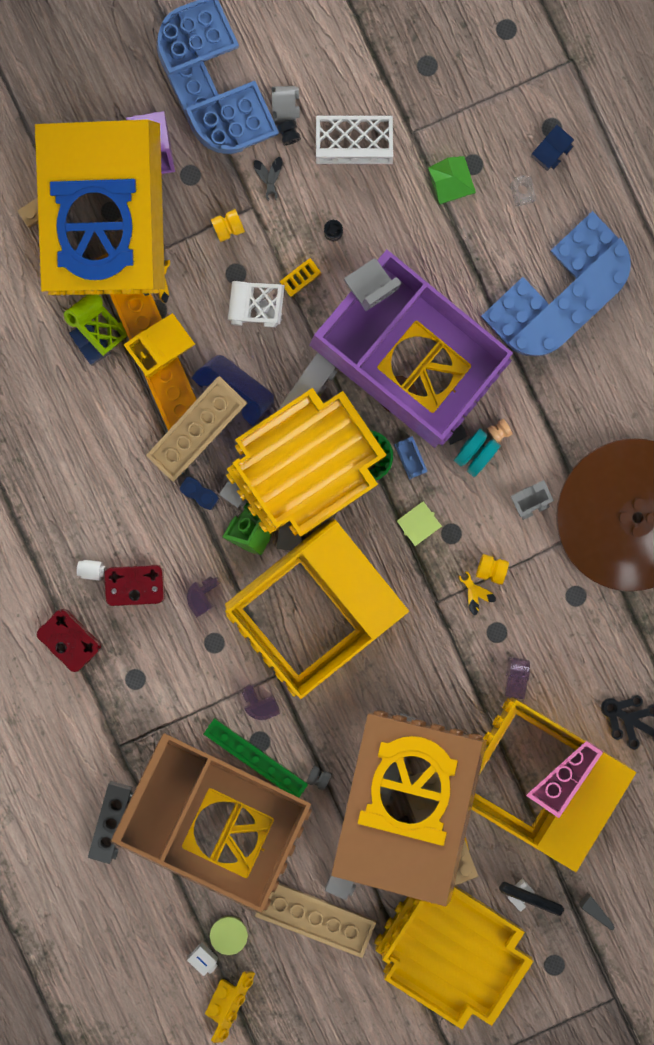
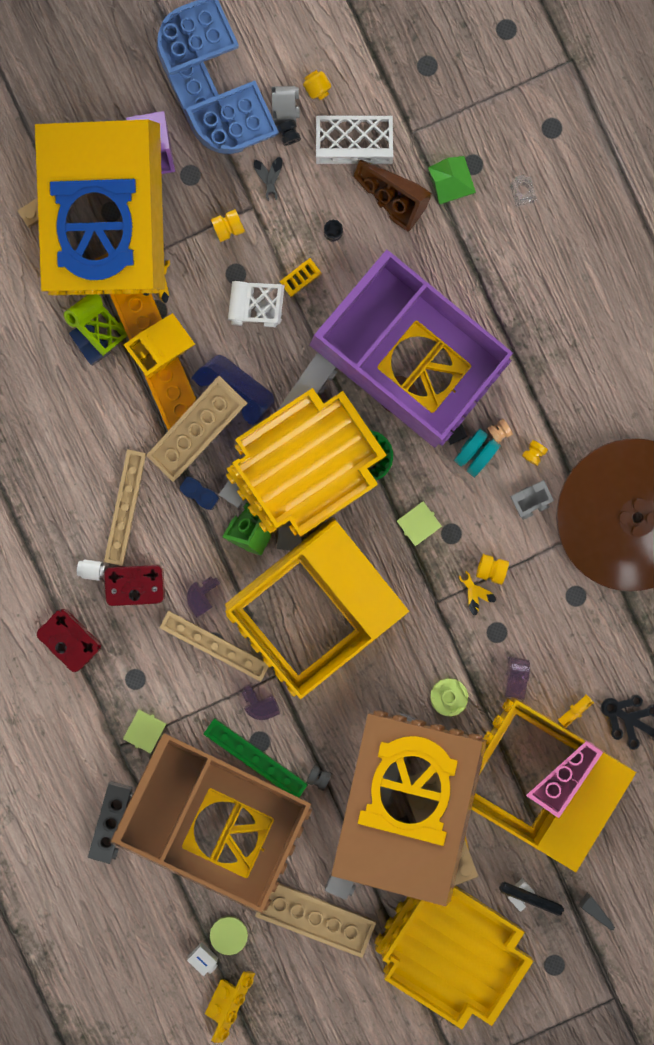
(125, 507): none -> tan plate
(144, 731): none -> yellowish green piece
(214, 645): none -> tan plate
(317, 85): none -> yellow head
(371, 284): light grey bracket -> none
(398, 195): none -> reddish brown wedge
(410, 457): medium blue hinge -> none
(449, 697): none -> yellowish green tile
(535, 451): none -> yellow wheel
(552, 147): dark blue brick -> none
(576, 711): none -> yellow pin
(600, 268): medium blue plate -> none

